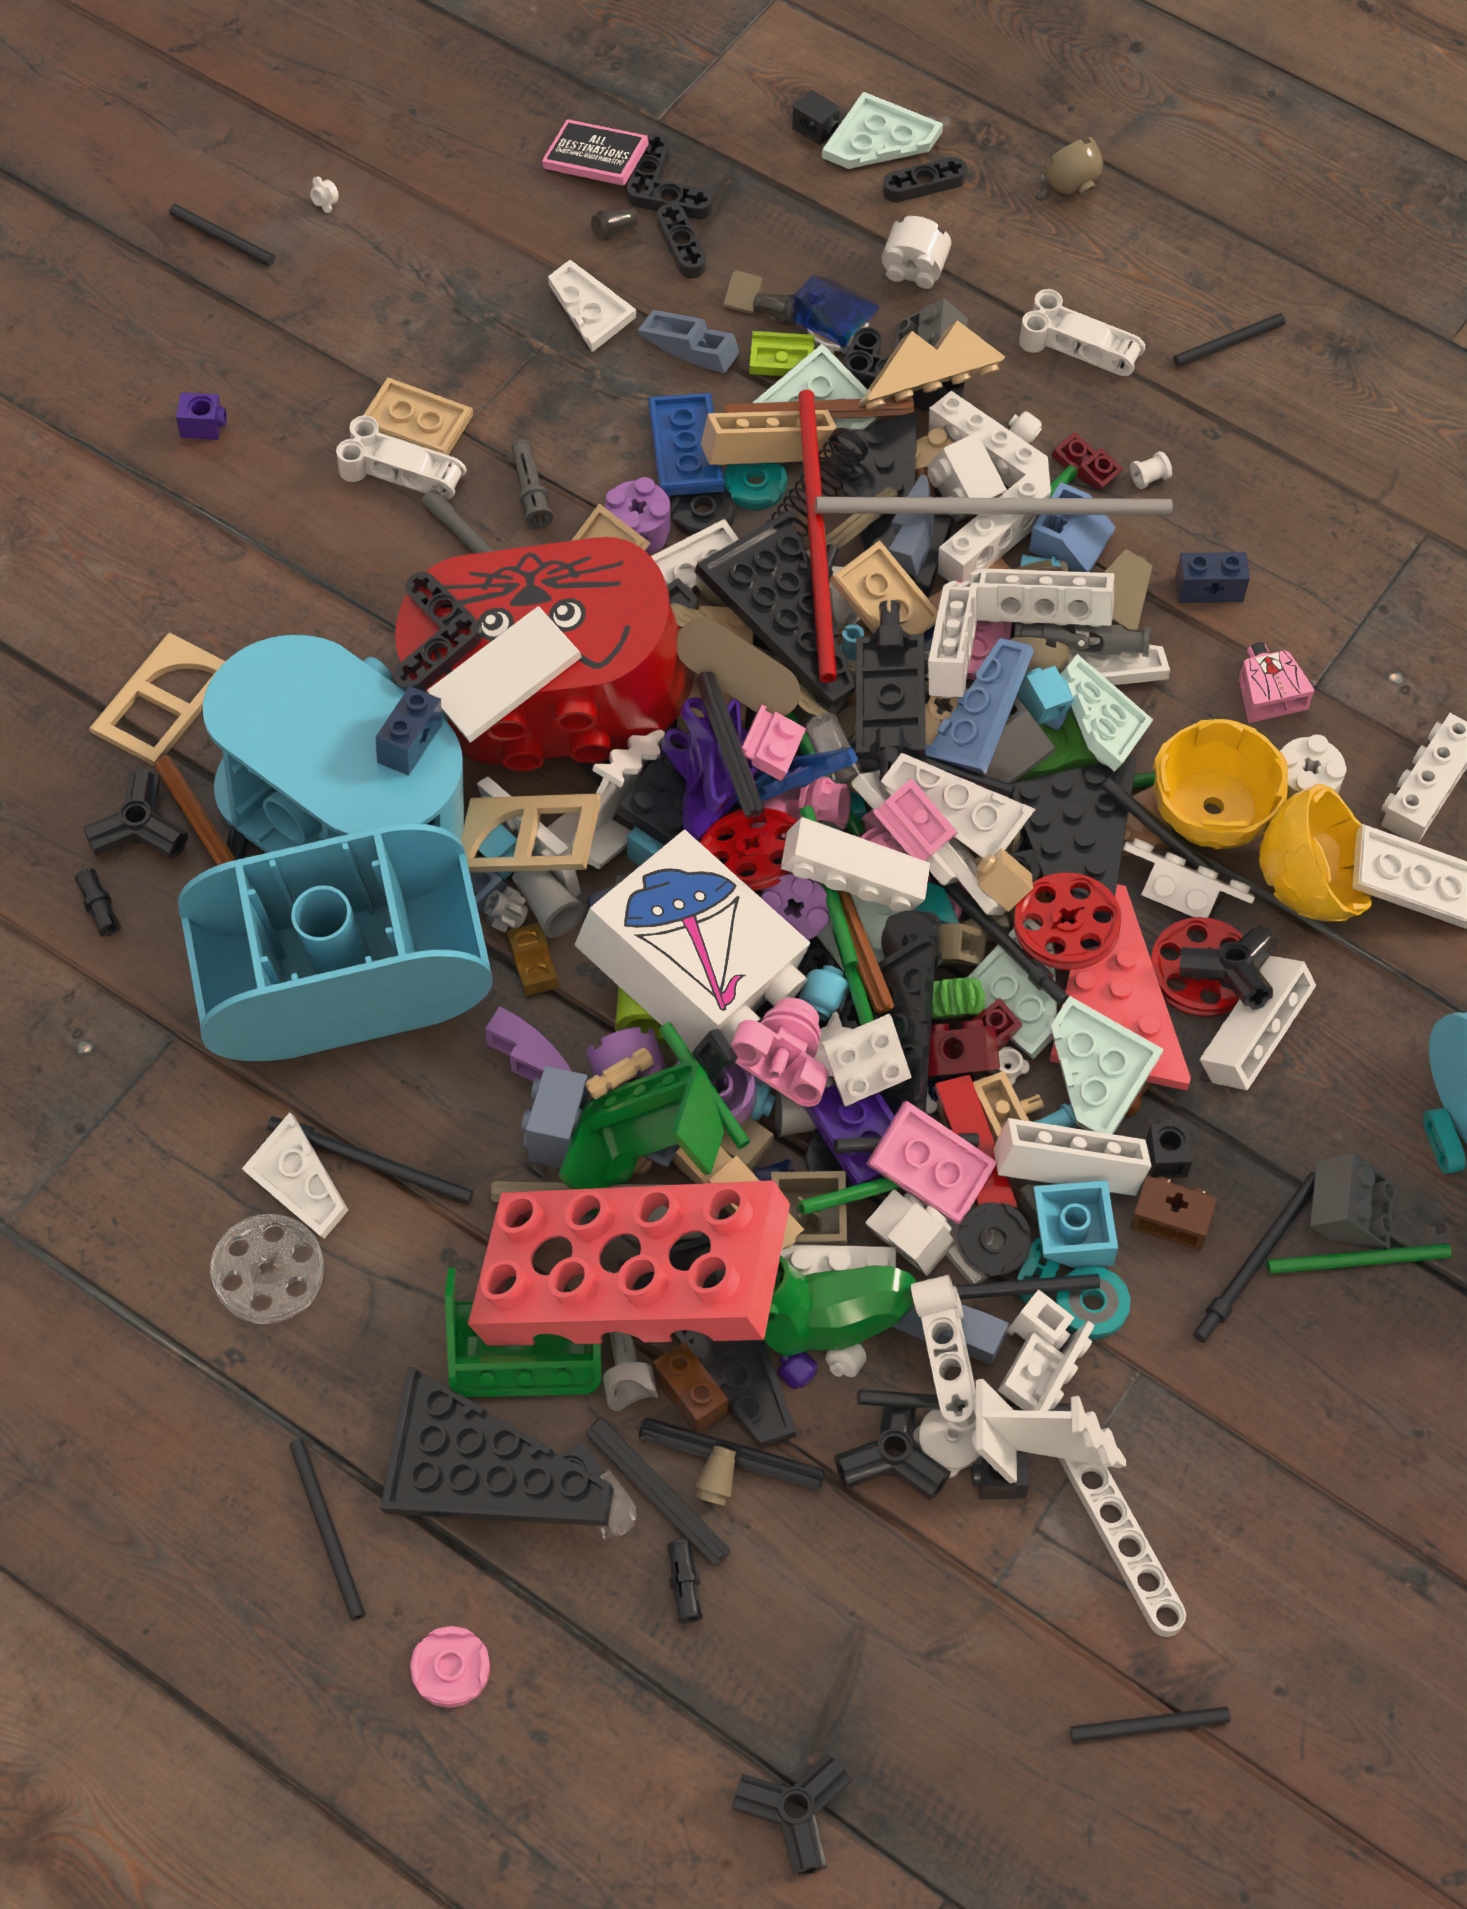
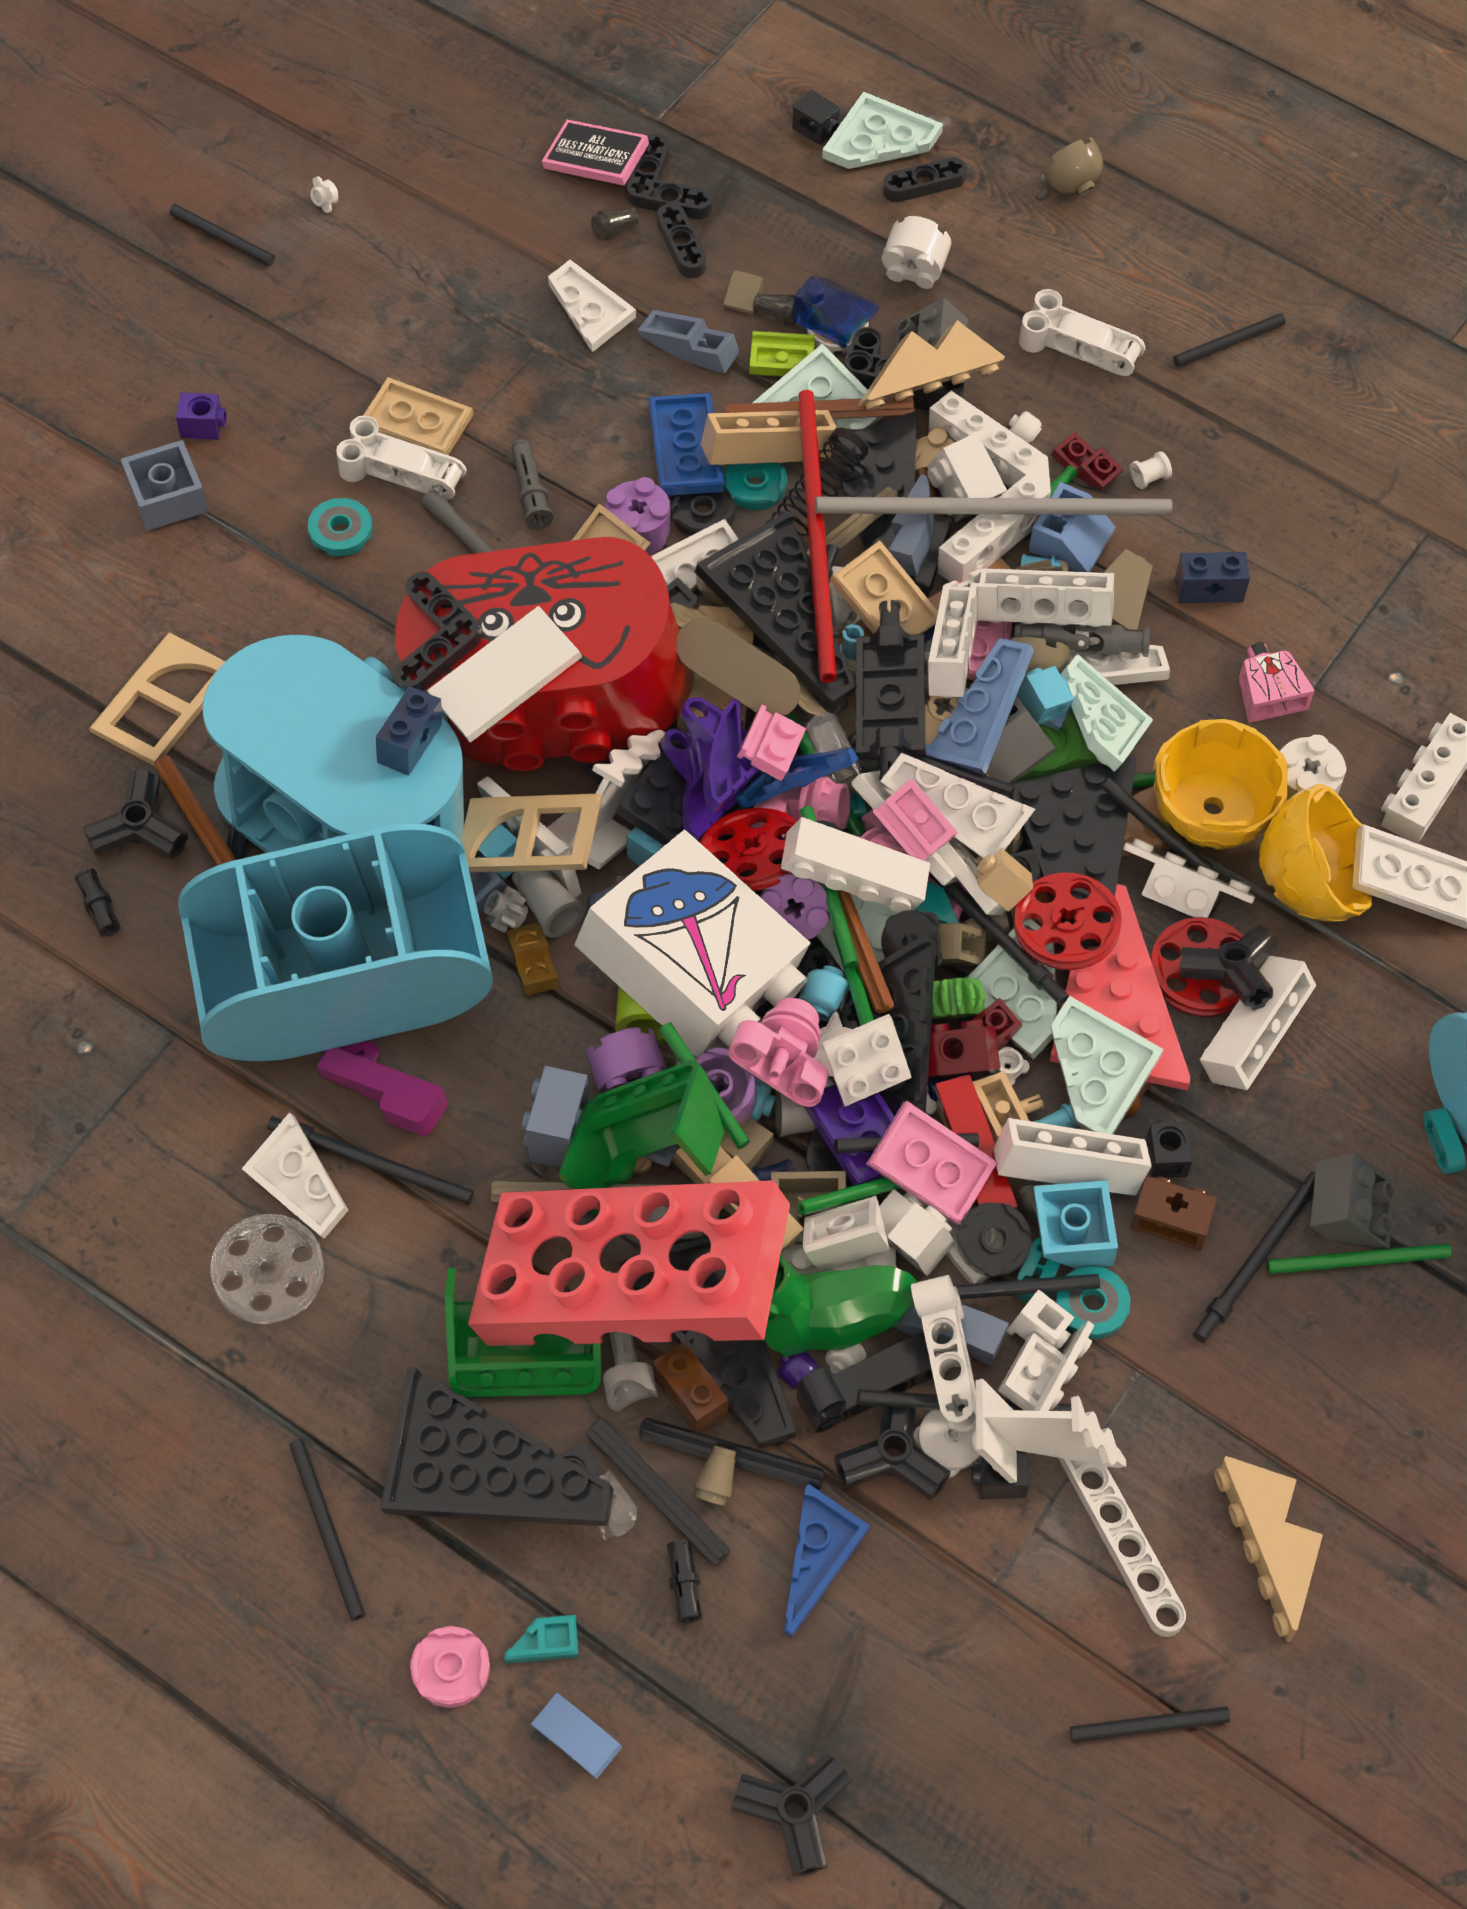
(164, 485): none -> sand blue brick
(336, 512): none -> teal tile
(402, 1097): none -> magenta piece
(524, 1044): medium lavender slope -> none
(546, 1640): none -> teal tile
(576, 1735): none -> medium blue slope
(619, 1073): tan axle -> none
(715, 1055): black tile -> none
(729, 744): black axle -> none
(824, 1545): none -> blue wing
(833, 1398): none -> black beam
(845, 1234): none -> white slope
(1279, 1549): none -> tan slope

